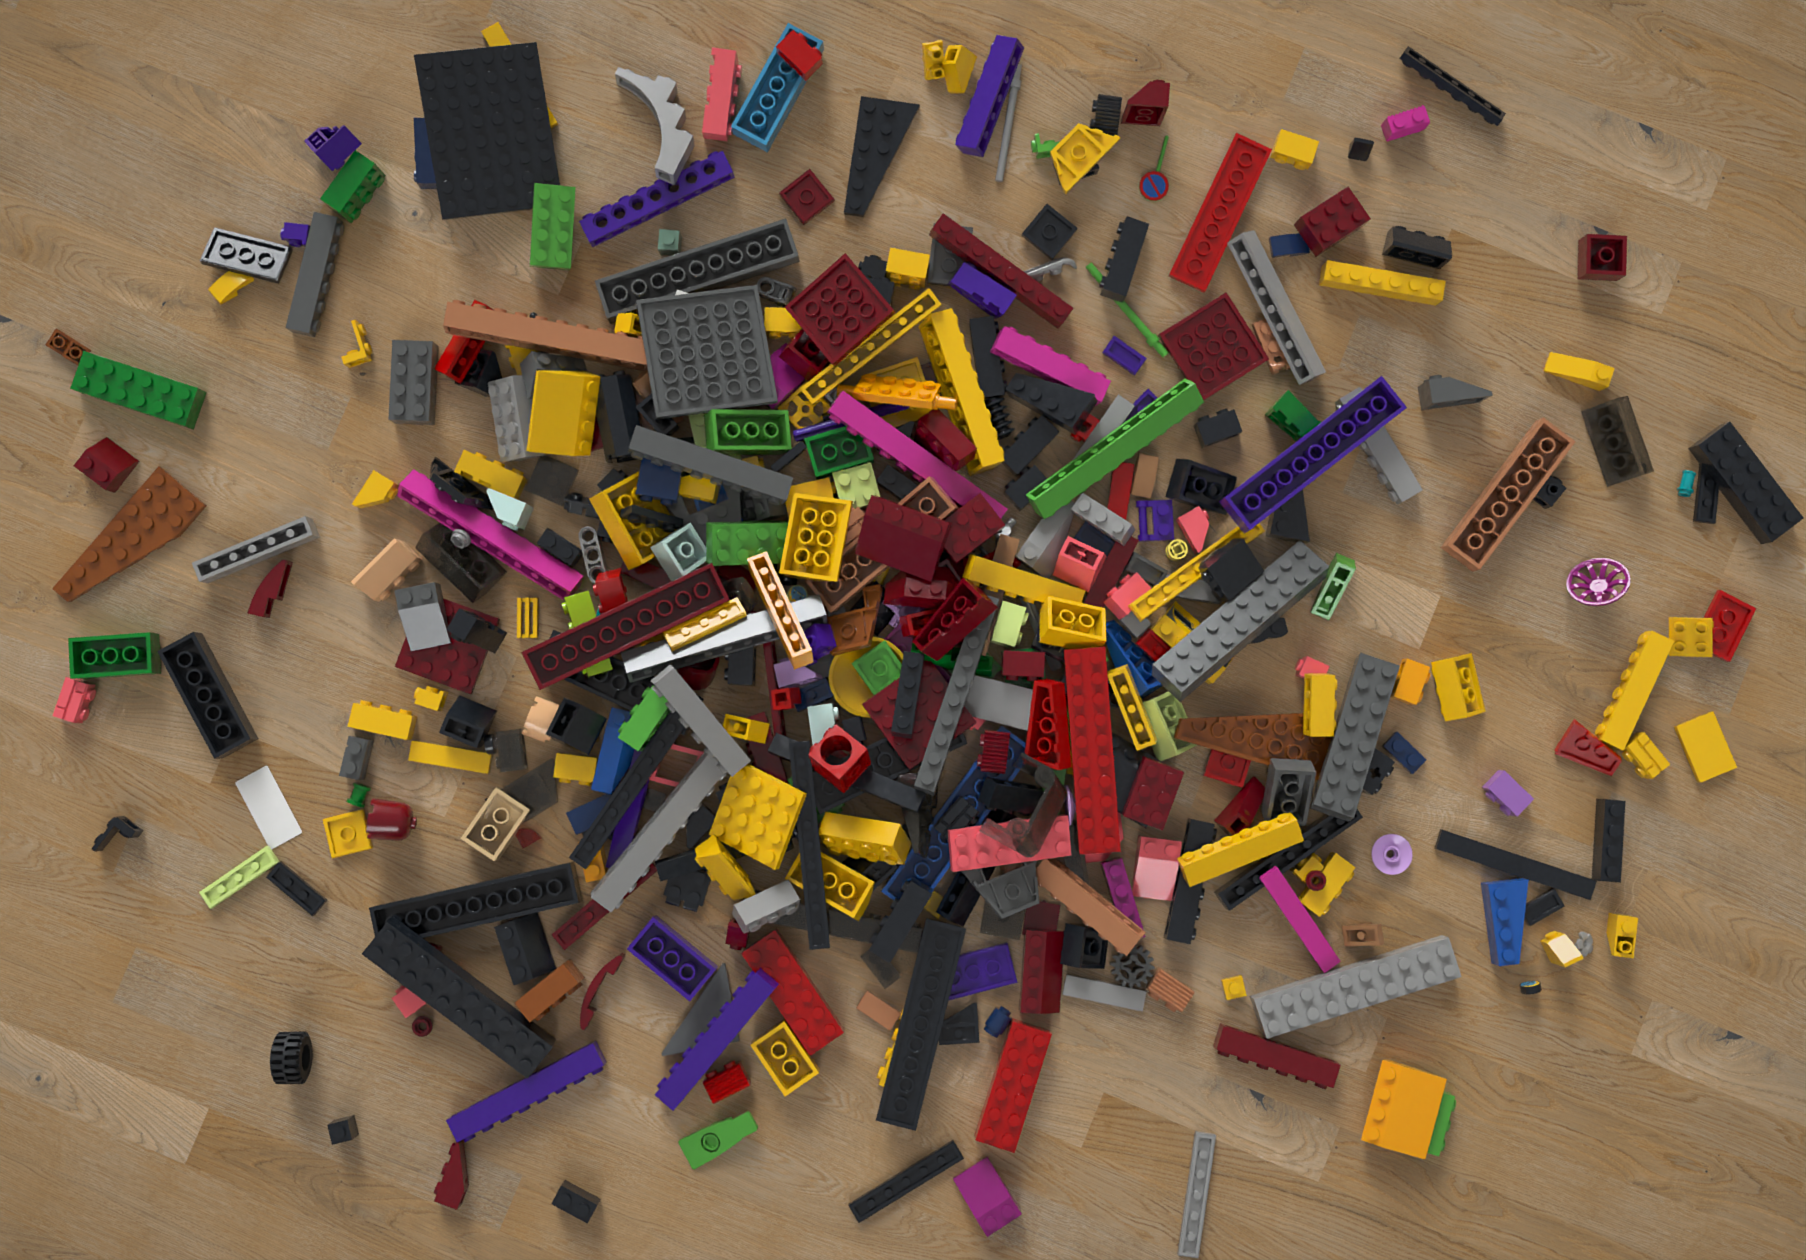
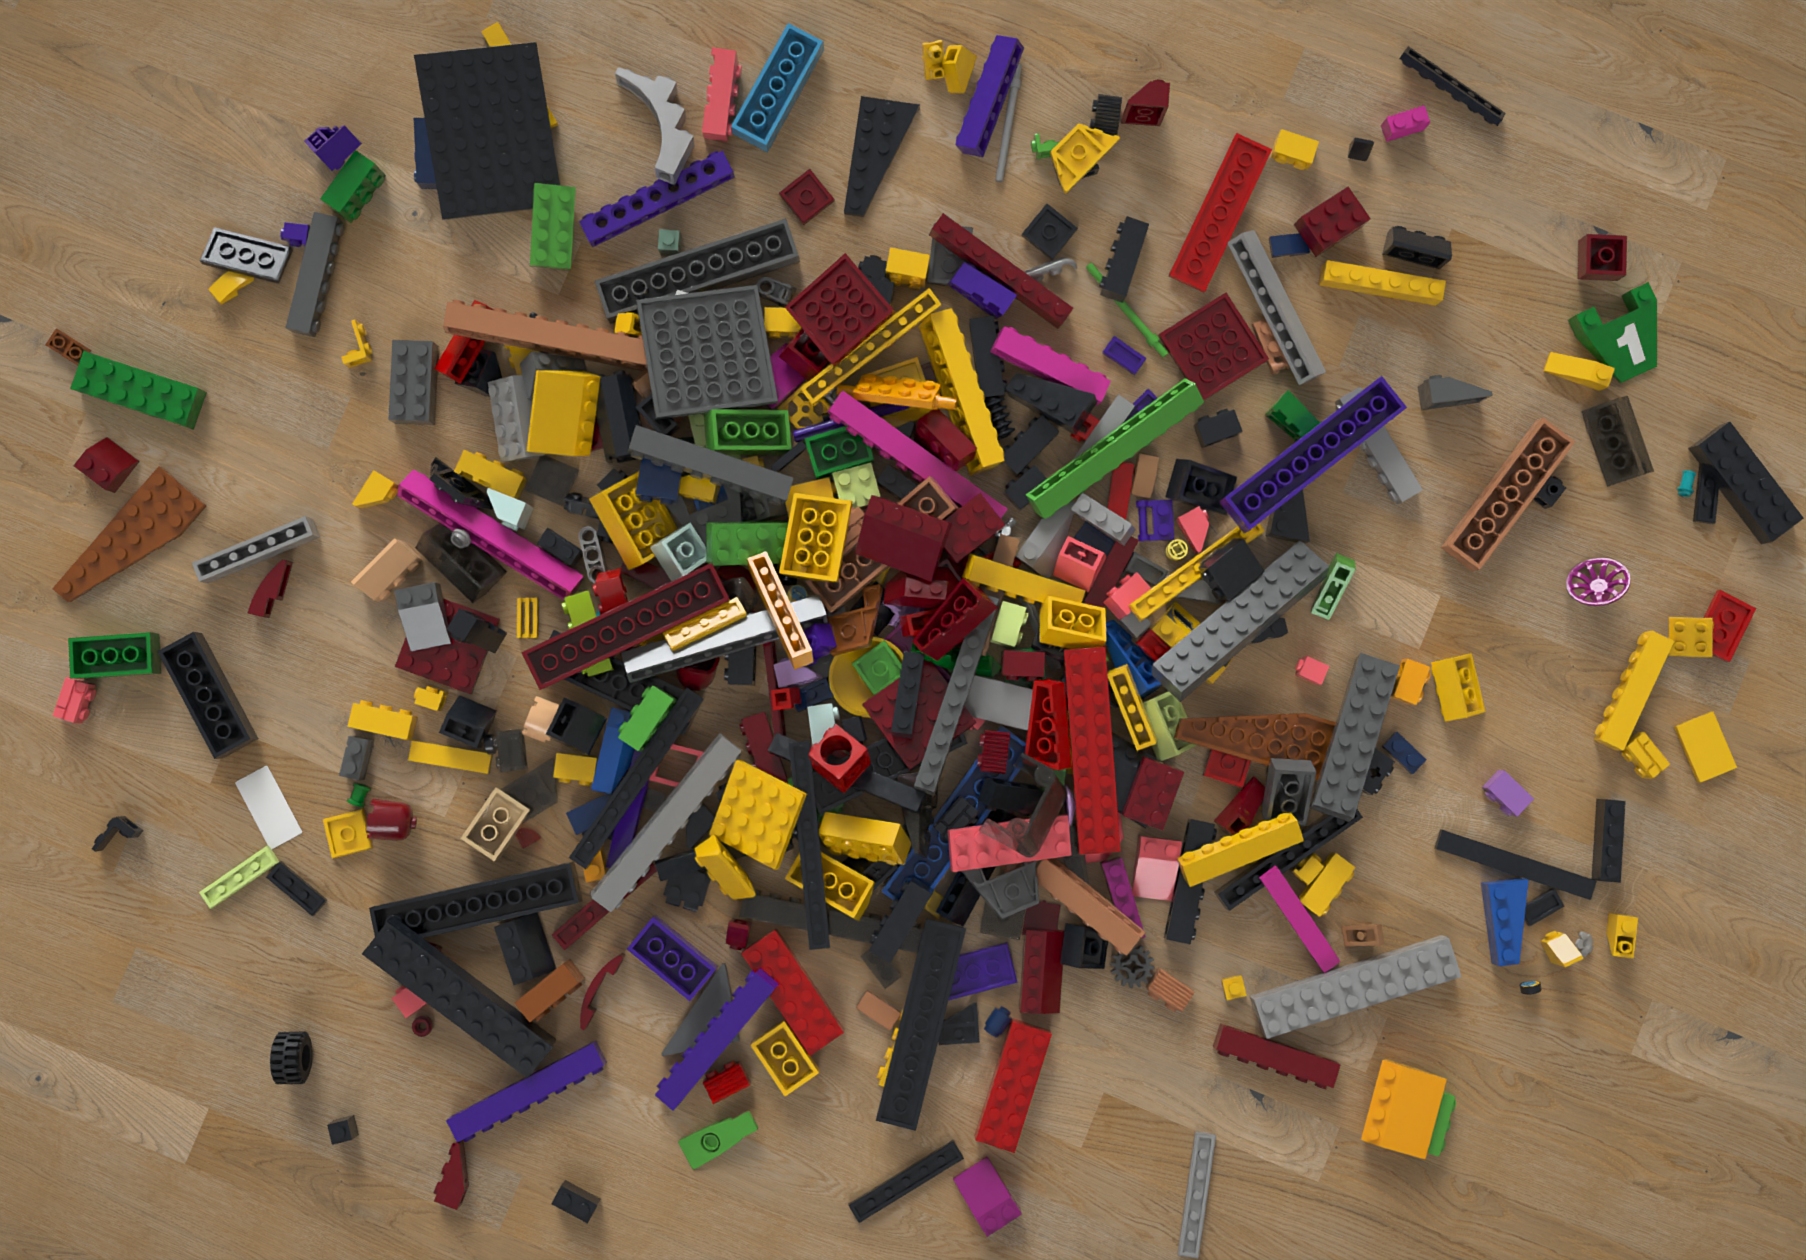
(651, 518): black plate -> none
(700, 720): light grey brick -> none
(746, 728): yellow slope -> none
(766, 907): light grey brick -> none
(800, 54): red brick -> none
(1104, 992): light grey tile -> none
(1154, 184): piece -> none
(1319, 704): yellow brick -> none
(1321, 883): dark red plate -> none
(1401, 854): lavender dish -> none
(1586, 749): red wing -> none
(1625, 342): none -> green wedge

